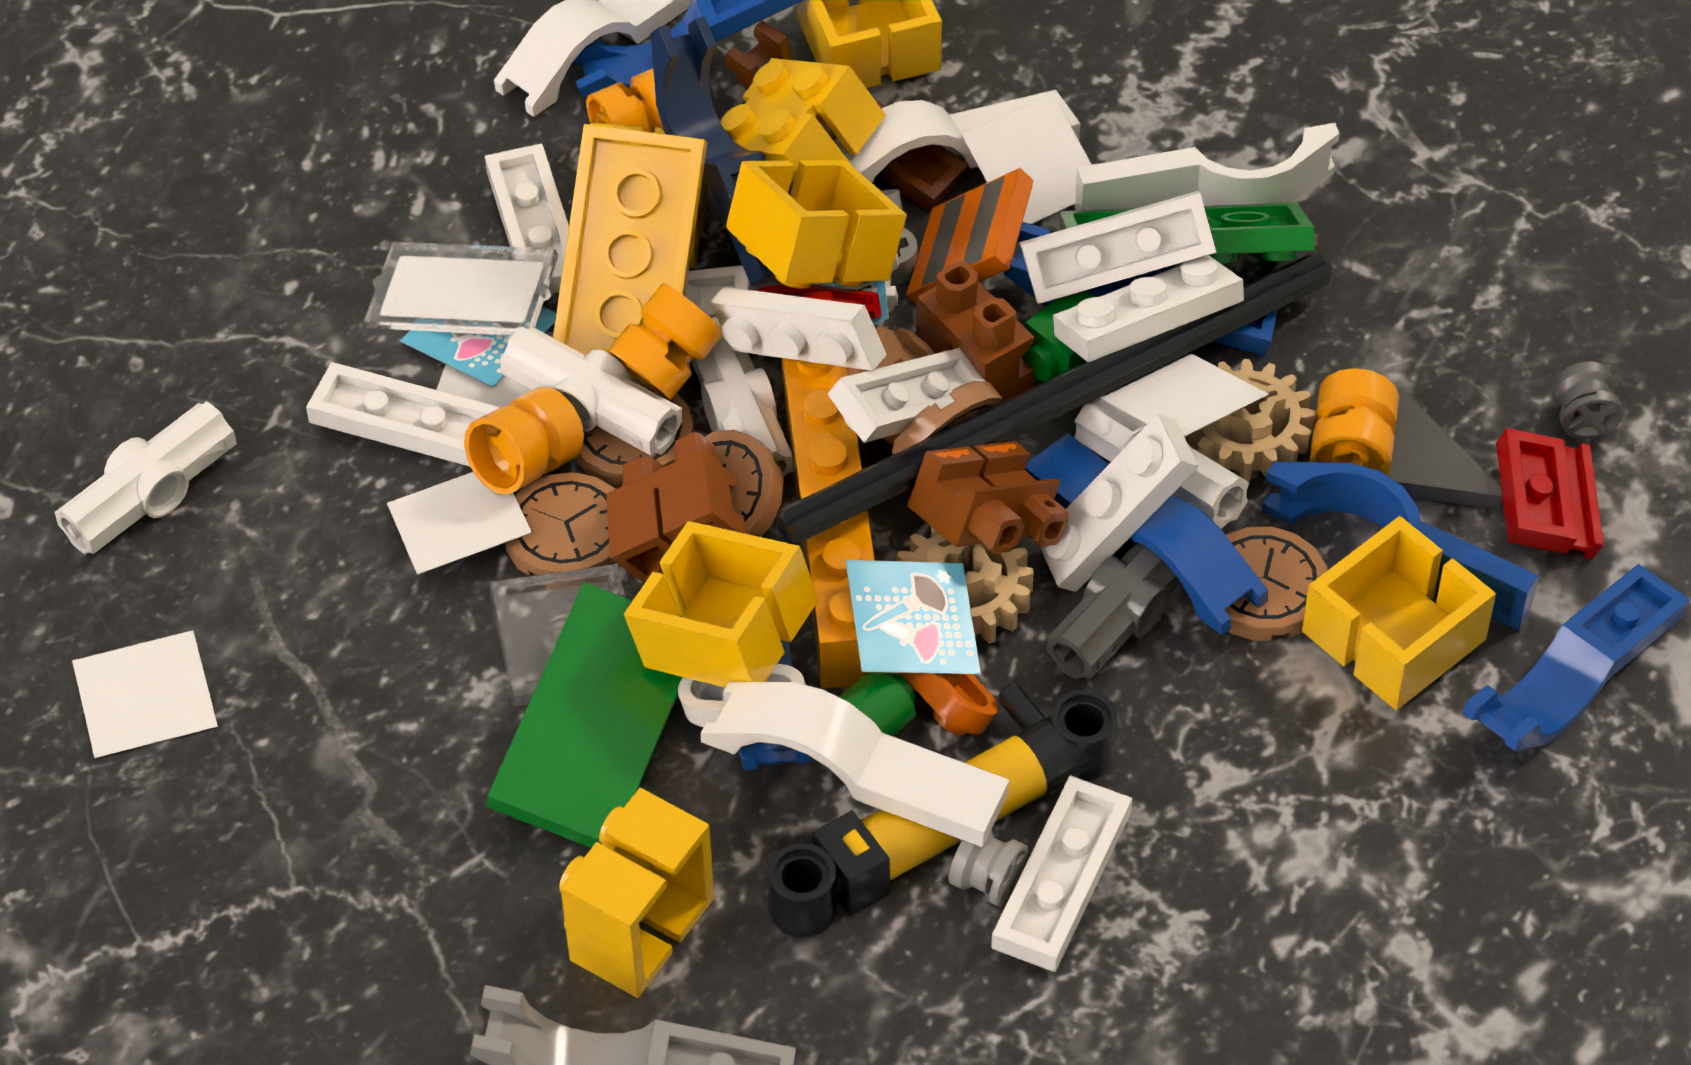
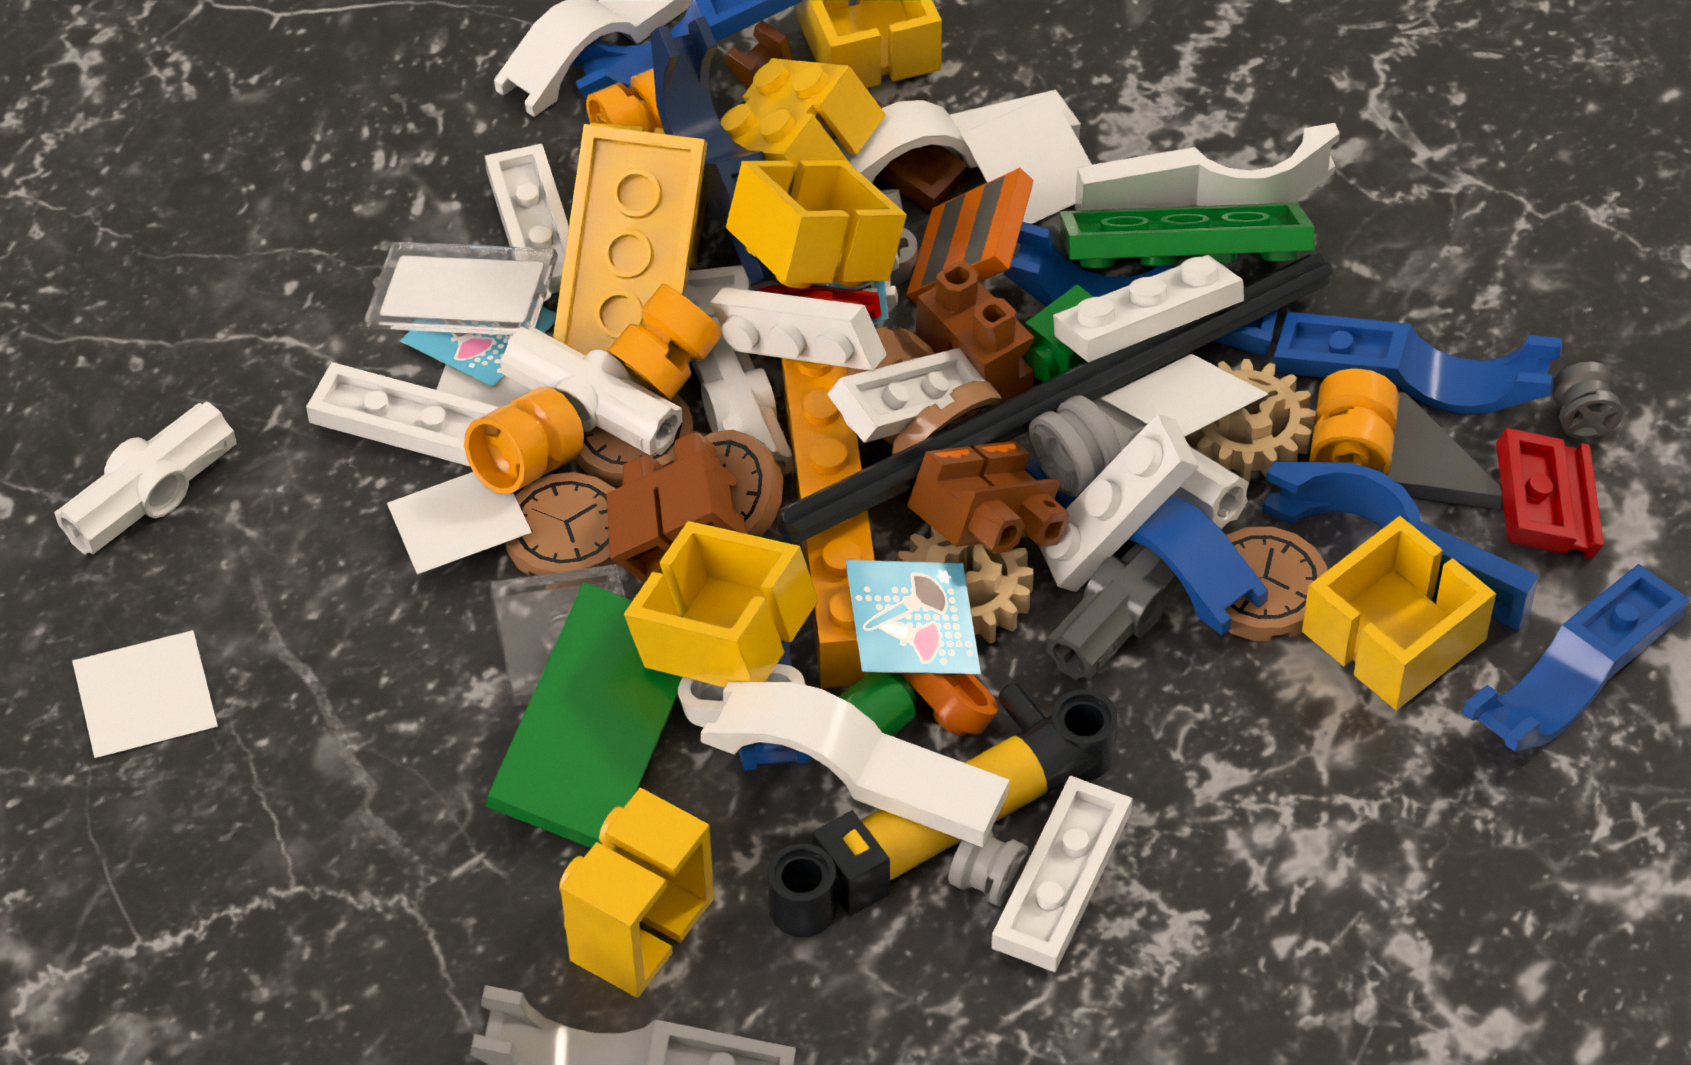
(1073, 444): none -> light grey wheel
(1118, 247): white plate -> none
(1326, 344): none -> blue piece

